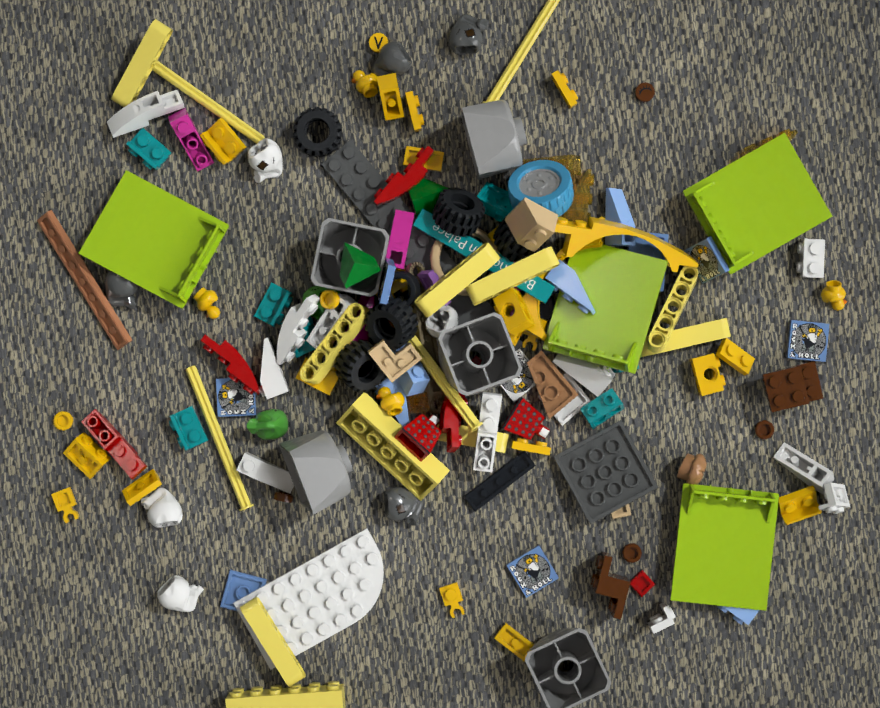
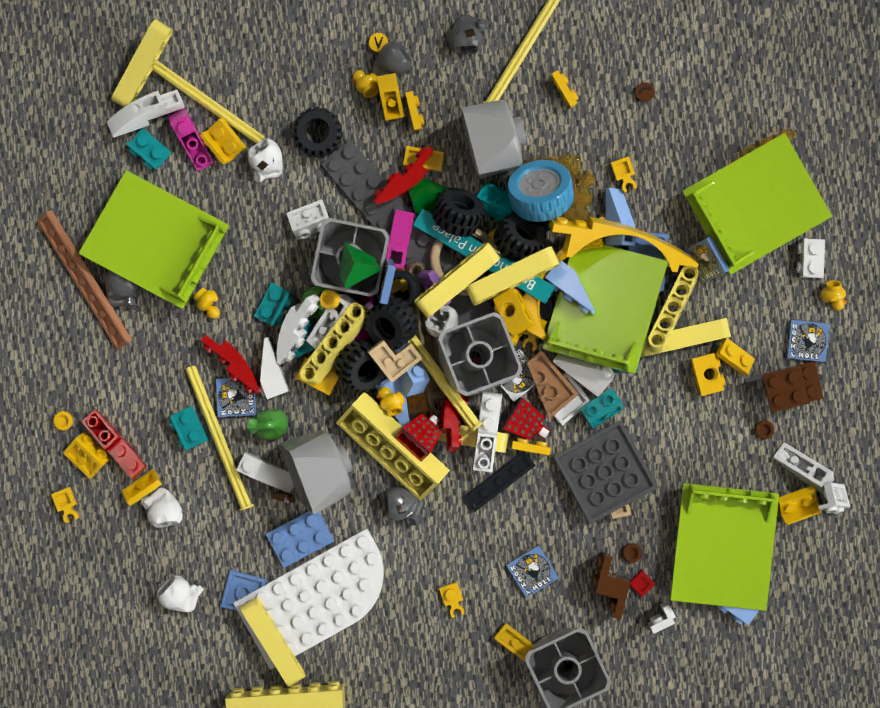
(299, 537): none -> medium blue plate
(307, 219): none -> white bracket
(531, 224): tan slope -> none
(623, 171): none -> yellow plate
(692, 468): medium nougat piece -> none

